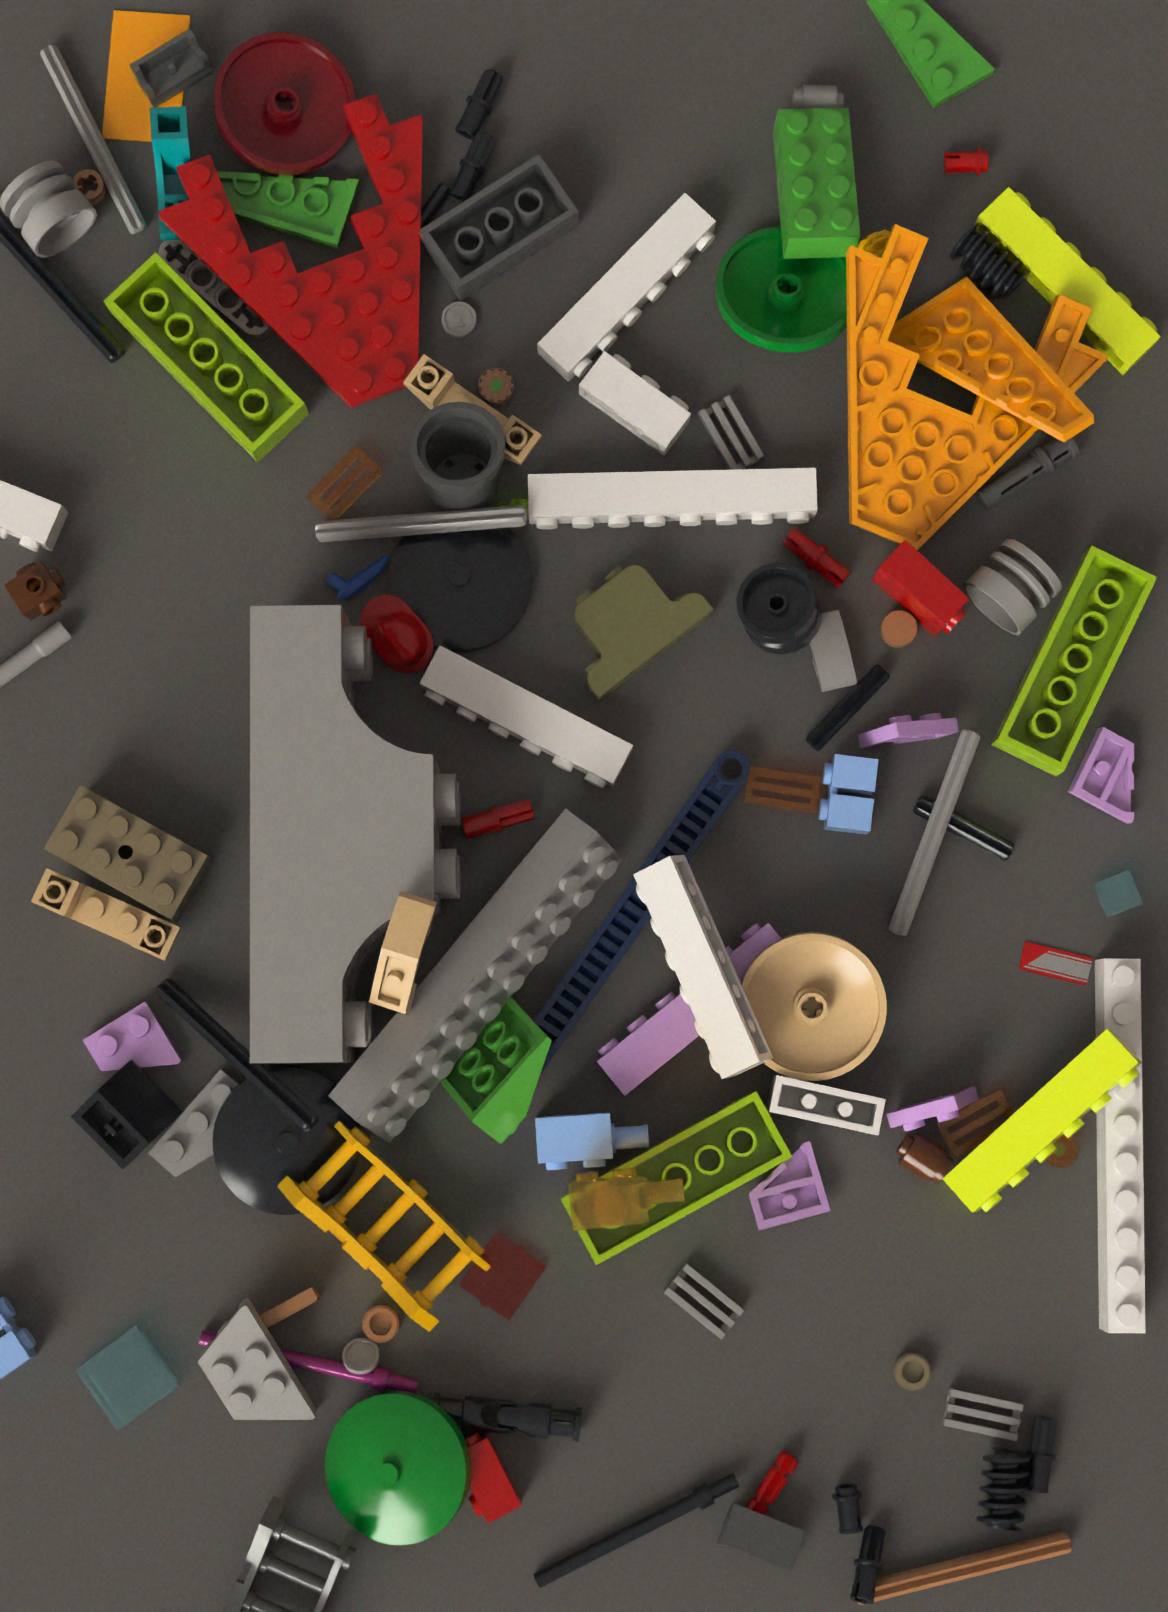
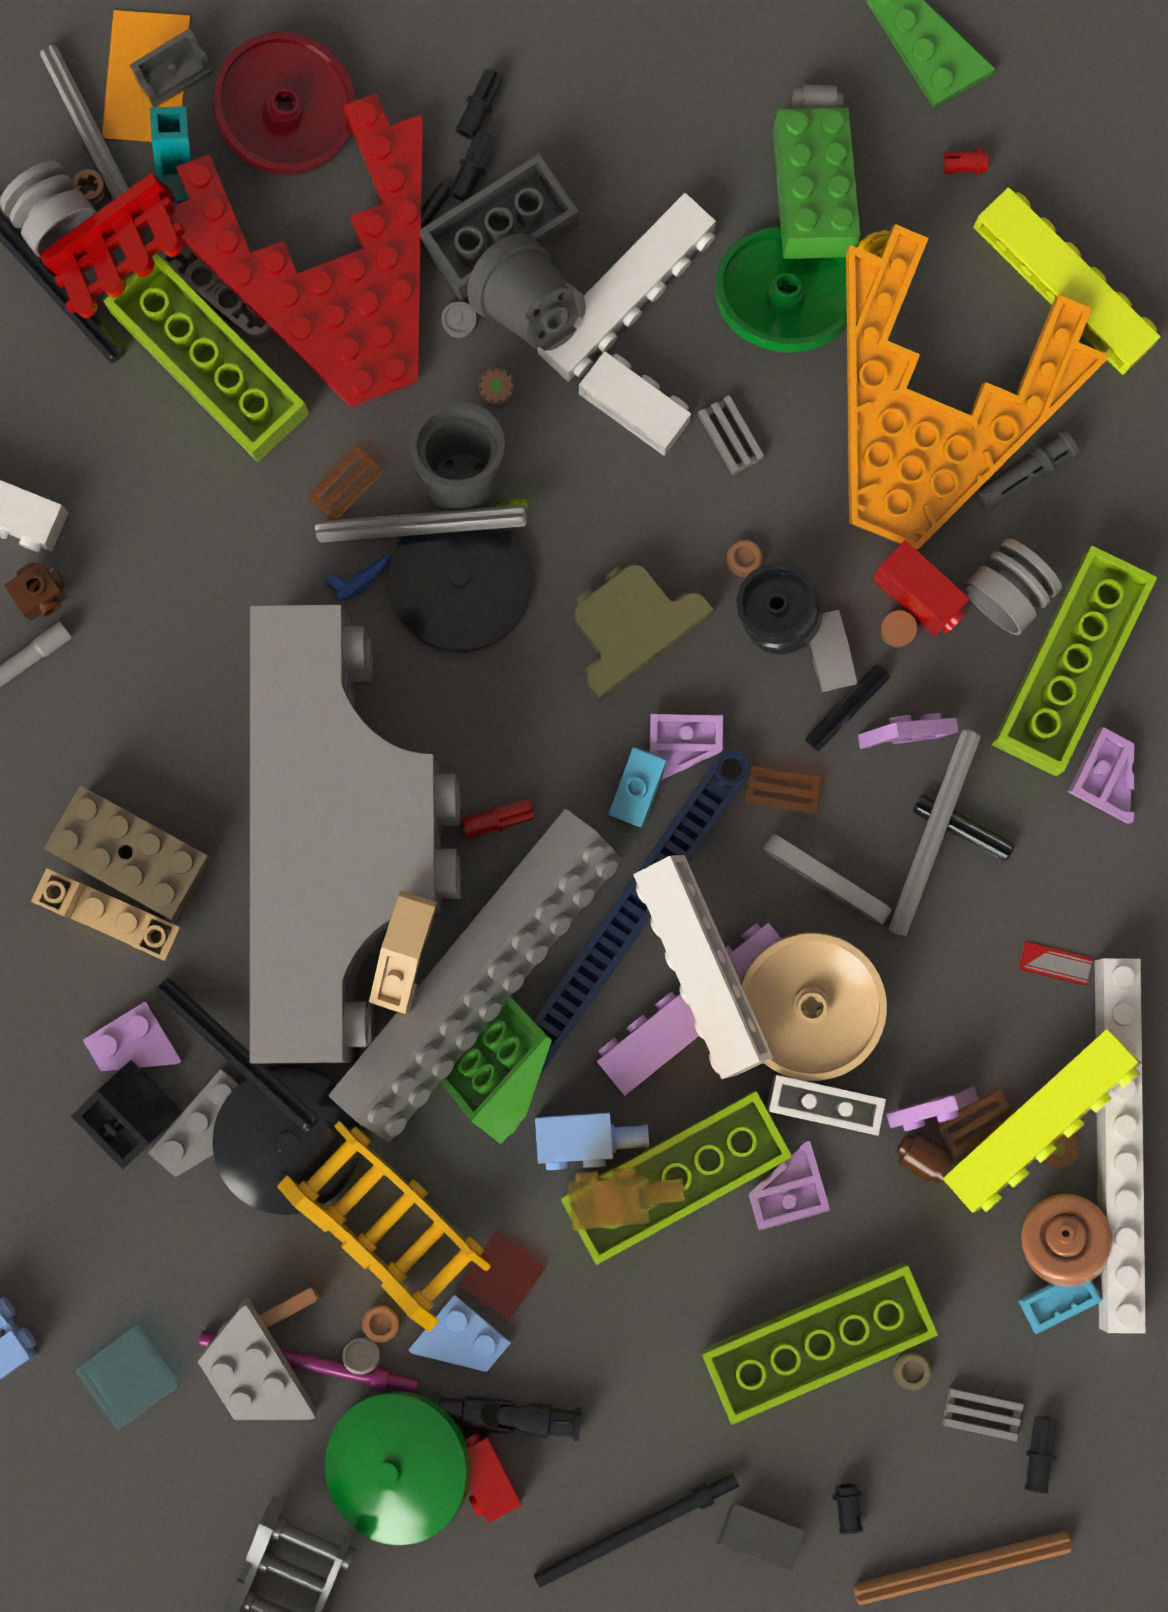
(105, 231): none -> red fence
(296, 206): bright green wing -> none
(397, 633): red piece -> none
(437, 386): tan slope -> none
(461, 1338): none -> light blue wing
(525, 292): none -> dark grey piece
(526, 717): white brick -> none
(638, 787): none -> medium azure plate
(672, 496): white brick -> none
(685, 739): none -> lavender wing
(728, 1320): light grey tile -> none
(744, 557): none -> medium nougat tile
(772, 1483): red axle -> none
(816, 557): red pin -> none
(818, 1342): none -> lime brick
(827, 879): none -> light grey beam
(854, 776): light blue piece -> none
(868, 1565): black axle -> none
(980, 350): light orange wing -> none
(988, 264): black piece -> none
(1004, 1489): black piece -> none
(1057, 1303): none -> medium azure plate
(1066, 1240): none -> nougat wheel
(1117, 893): clear light blue tile -> none

